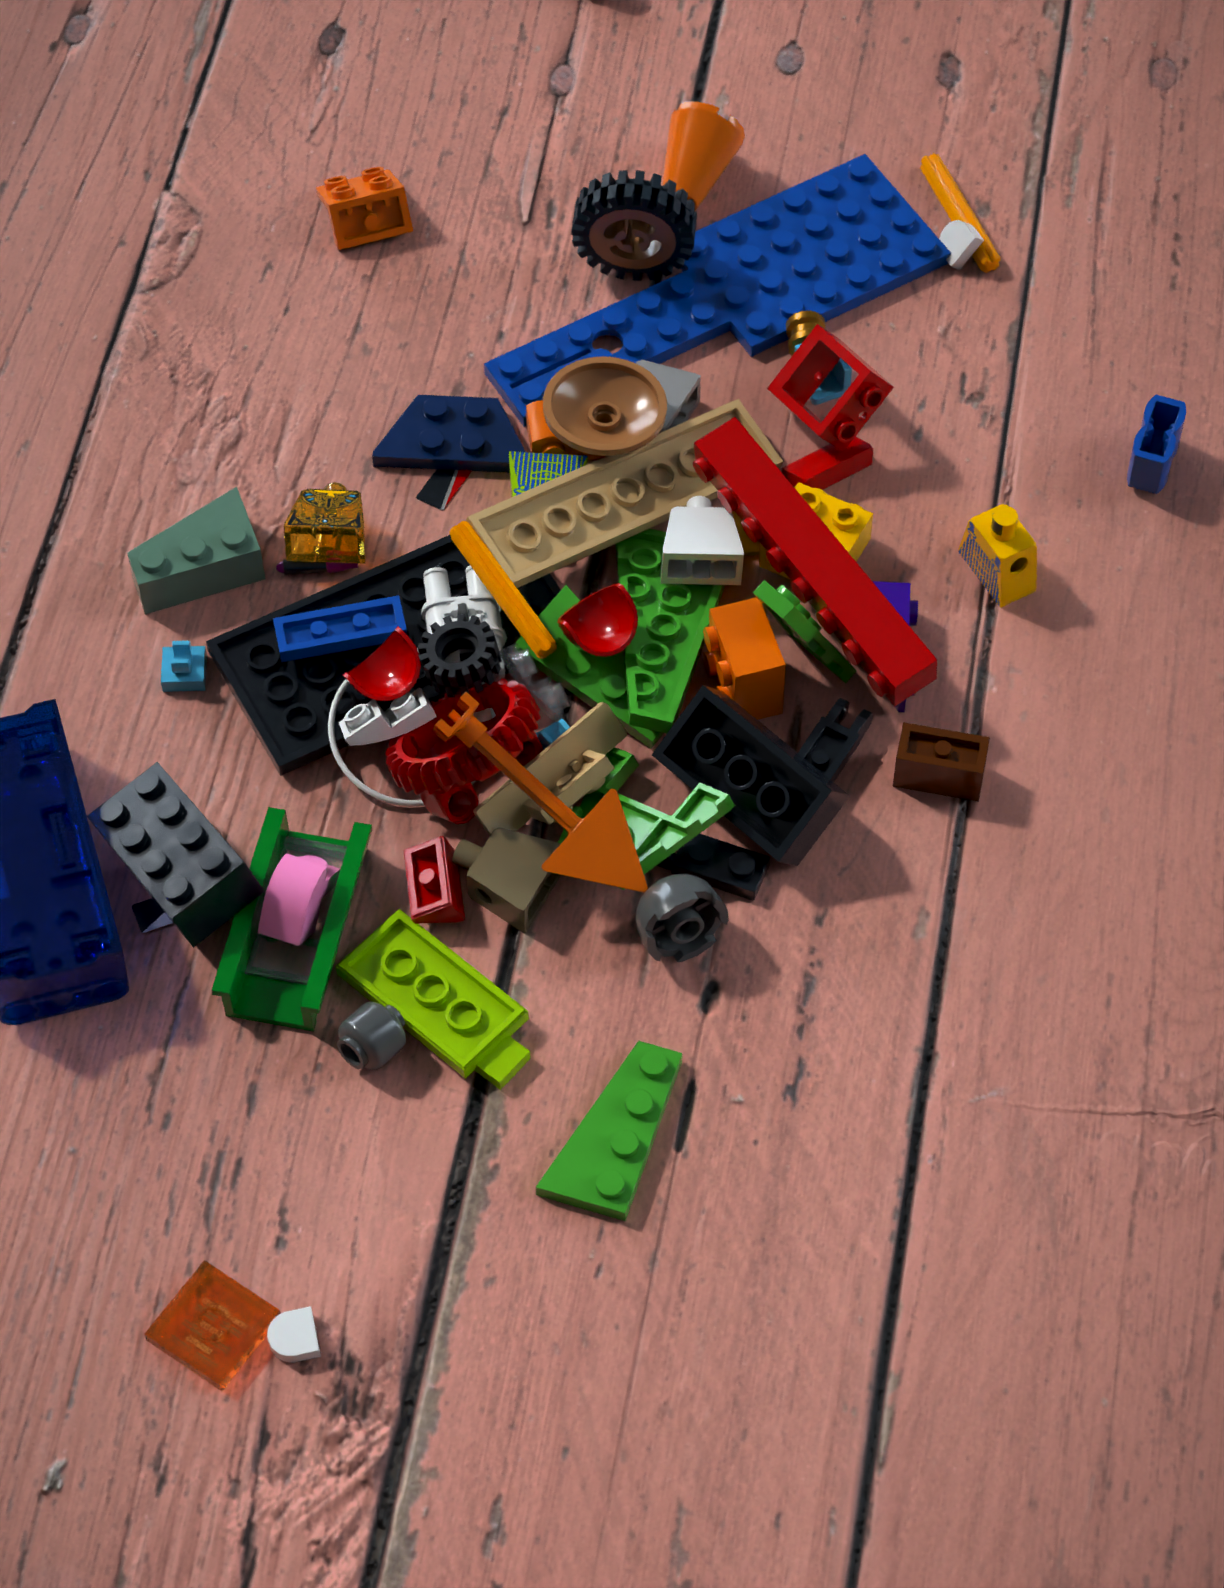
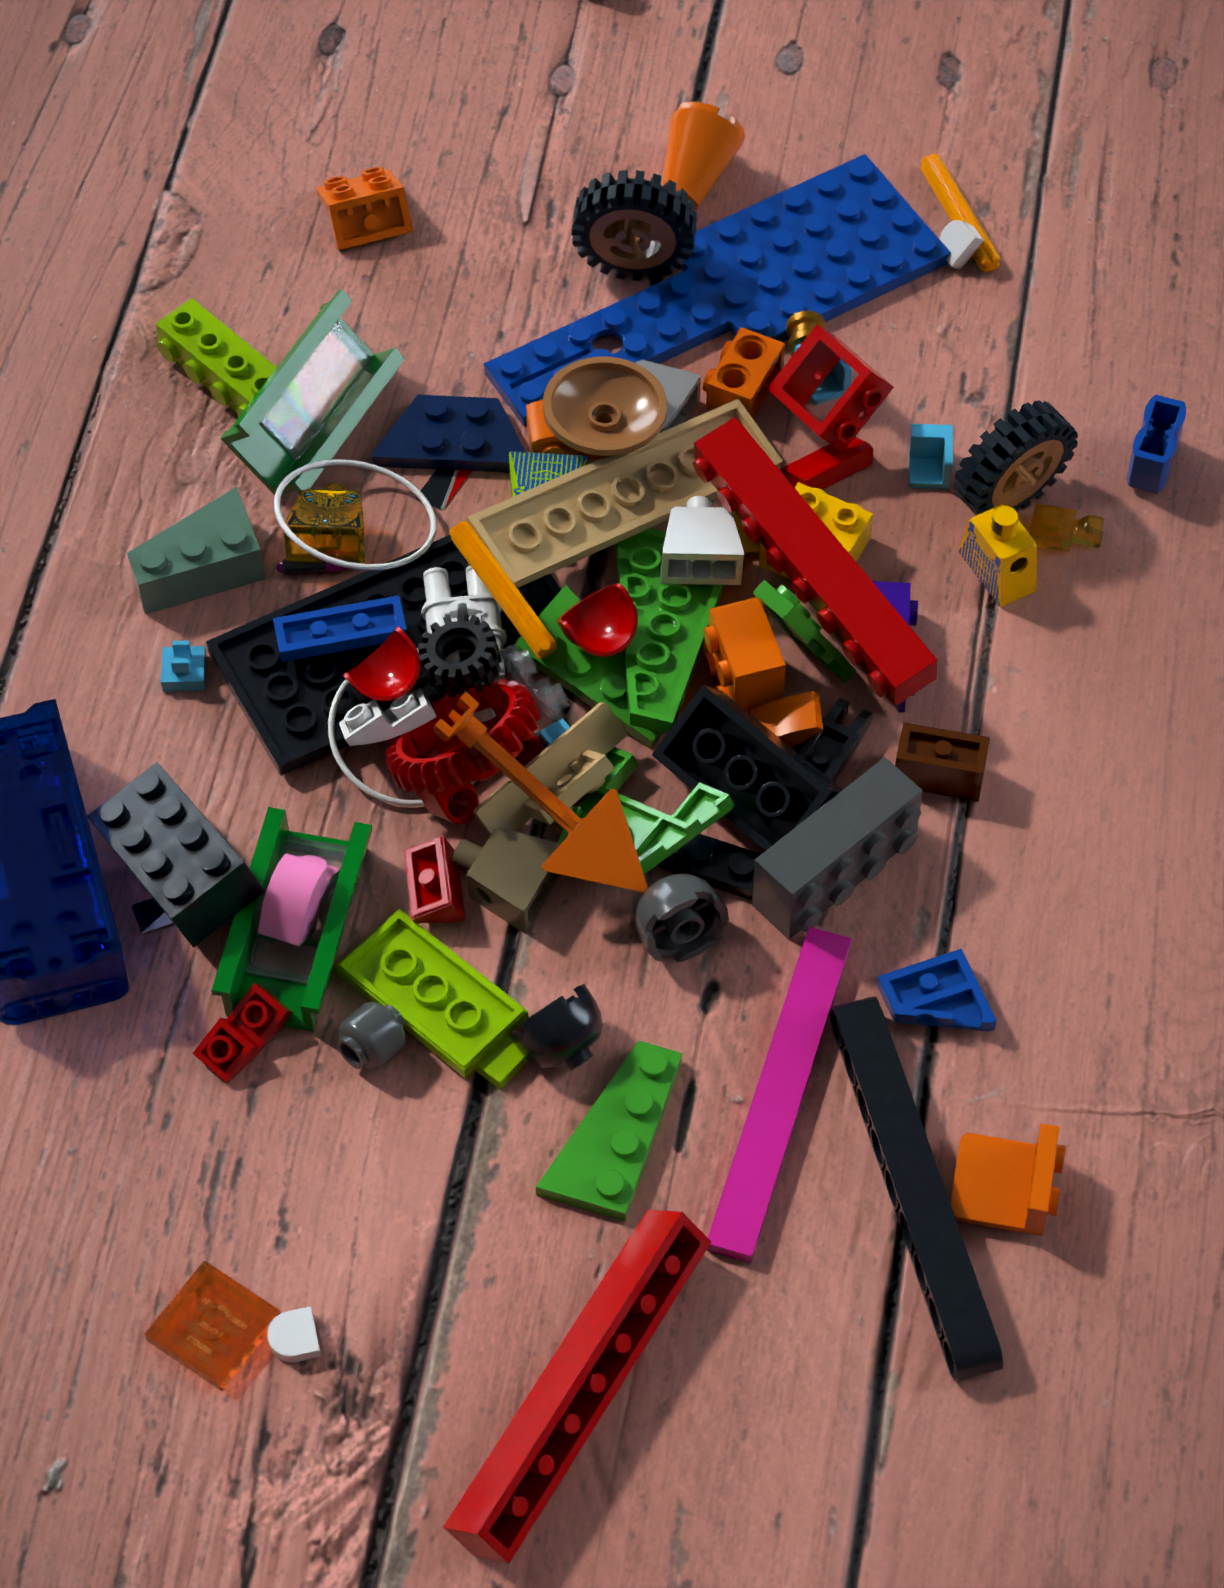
(213, 355): none -> lime brick
(245, 1032): none -> red slope
(311, 400): none -> piece
(339, 462): none -> white piece
(561, 1032): none -> black cylinder
(577, 1386): none -> red brick
(744, 371): none -> orange brick
(779, 1095): none -> dark pink tile
(792, 717): none -> orange slope
(837, 848): none -> dark grey brick
(916, 1190): none -> black beam
(930, 456): none -> medium azure panel
(937, 994): none -> blue wing
(1007, 1181): none -> orange bracket
(1016, 459): none -> black wheel
(1058, 528): none -> clear yellow plate

